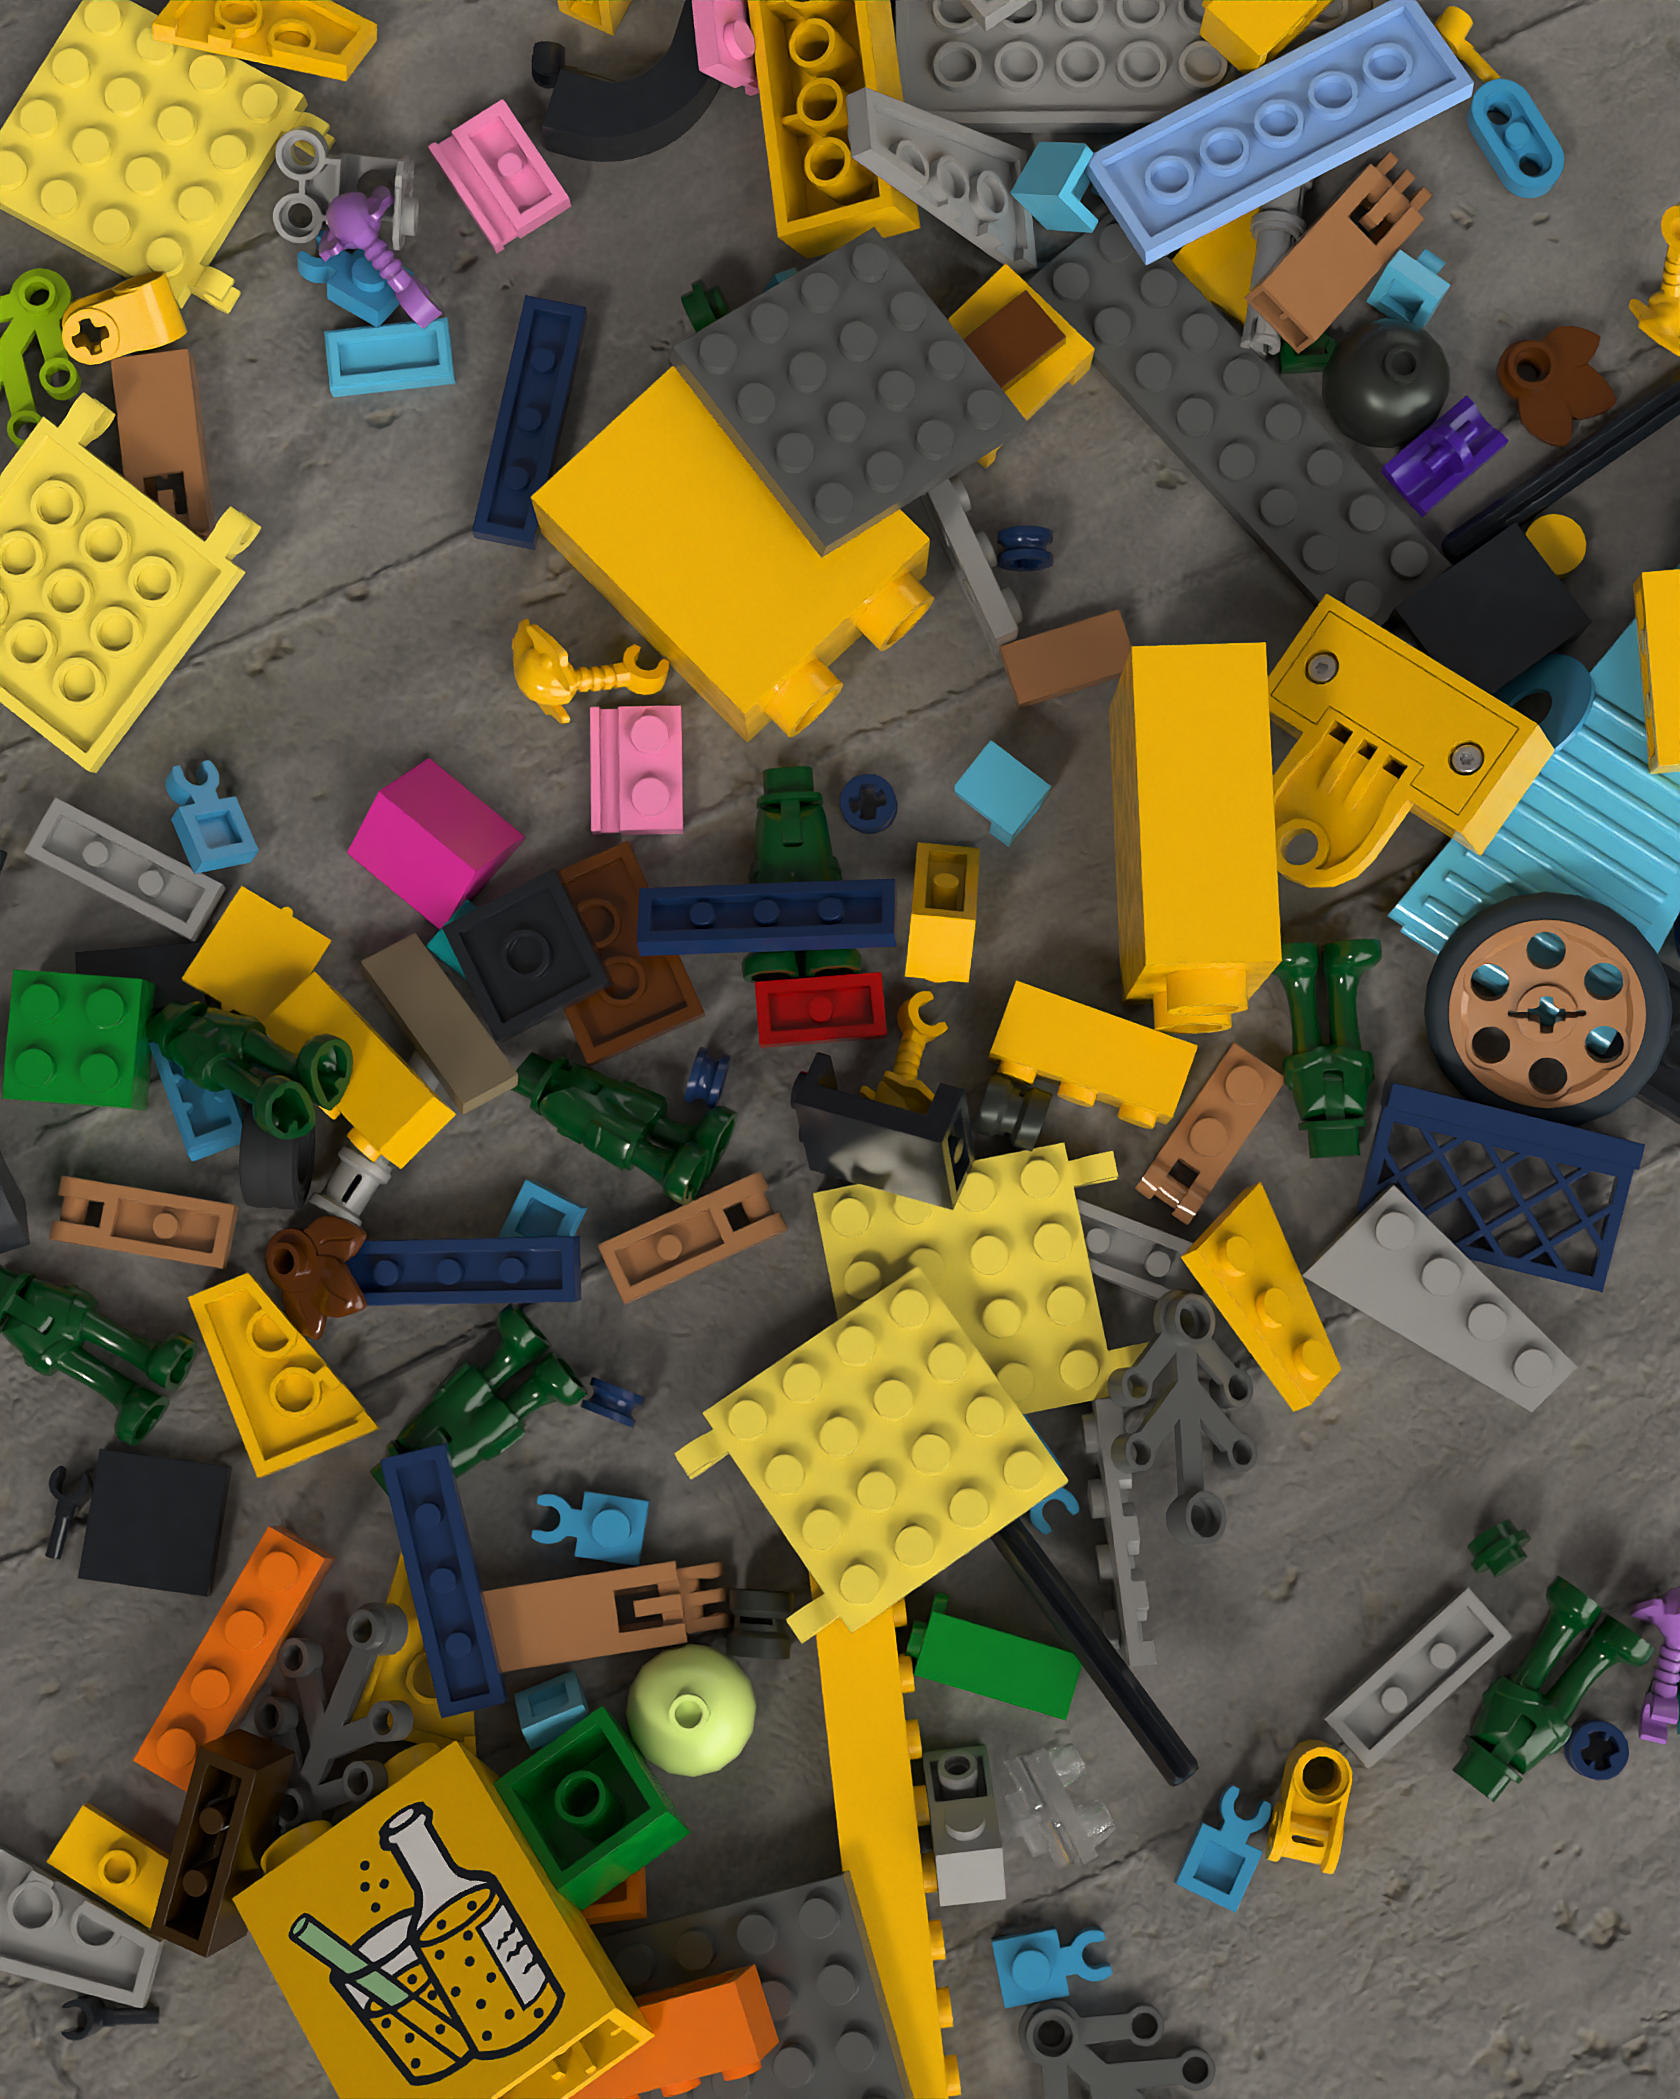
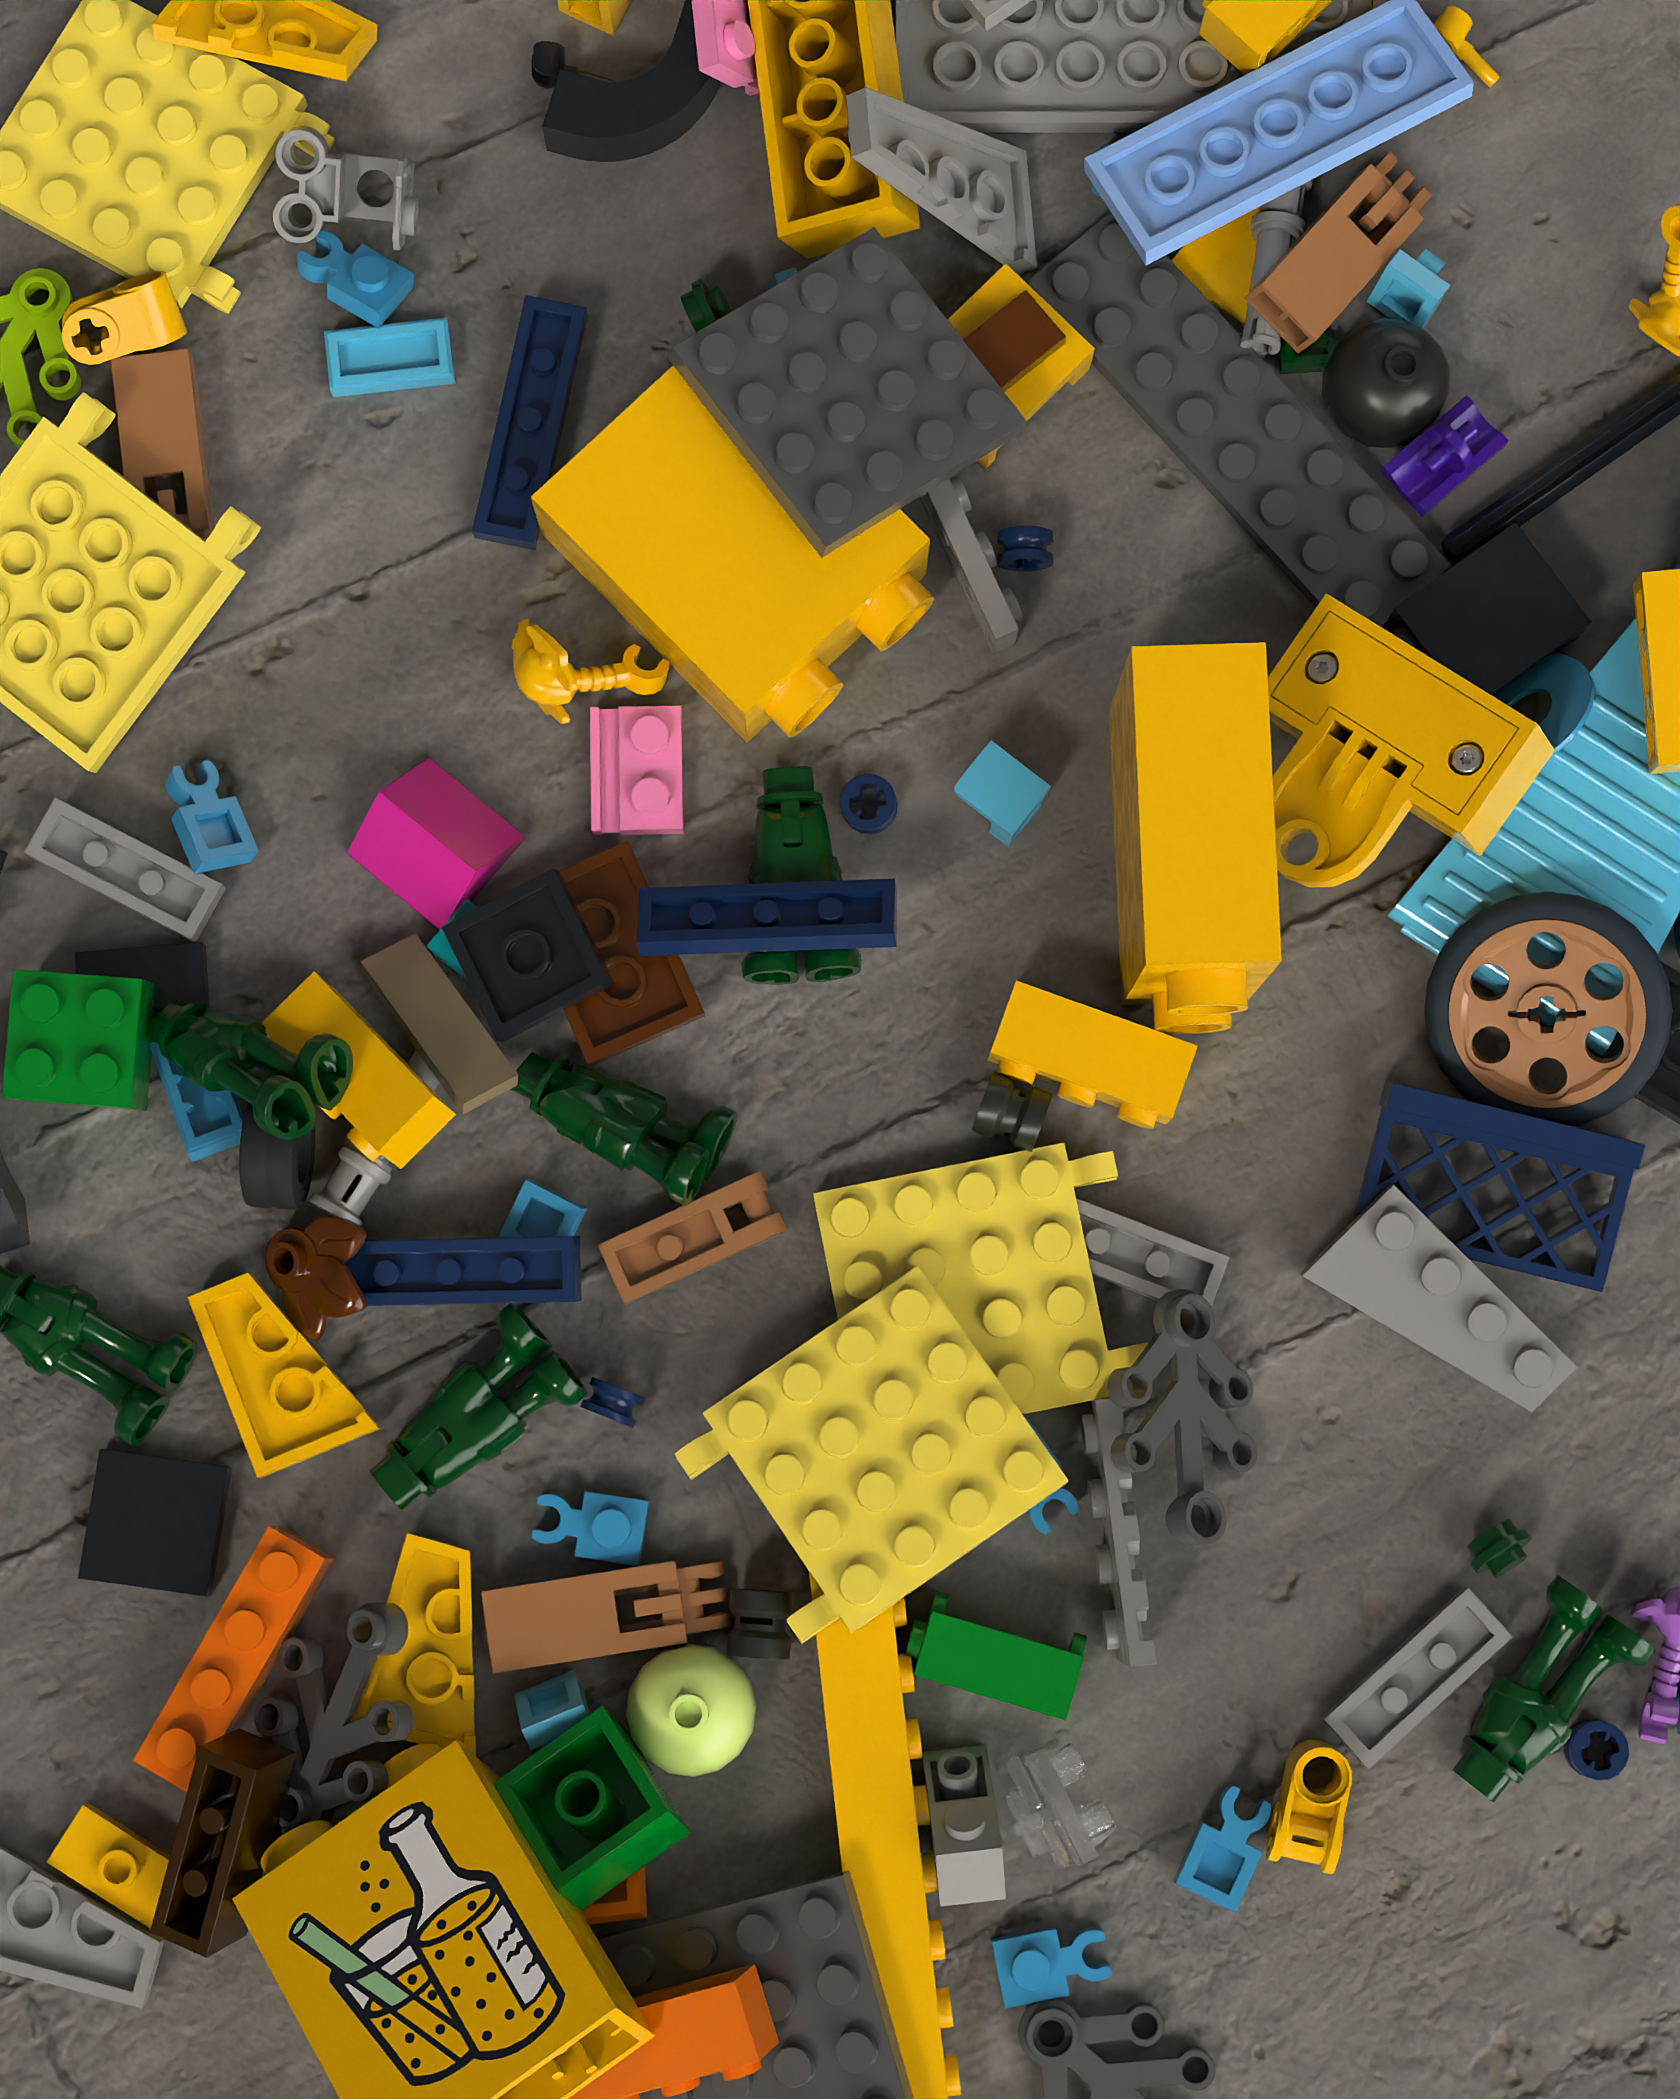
(65, 1509): black hand -> none
(107, 2016): black hand -> none
(146, 1223): medium nougat plate -> none
(255, 956): yellow piece -> none
(355, 224): medium lavender piece -> none
(444, 1580): dark blue plate -> none
(500, 176): bright pink plate -> none
(707, 1078): dark blue bush -> none
(820, 1010): red plate -> none
(884, 1143): black panel -> none
(901, 1086): yellow piece -> none
(943, 913): yellow slope -> none
(1054, 185): medium azure panel -> none
(1066, 658): medium nougat tile -> none
(1095, 1653): black axle -> none
(1212, 1131): medium nougat plate -> none
(1263, 1297): yellow wing -> none
(1333, 1078): dark green piece -> none
(1520, 140): dark azure plate -> none
(1558, 542): yellow tile -> none
(1564, 383): reddish brown plate -> none

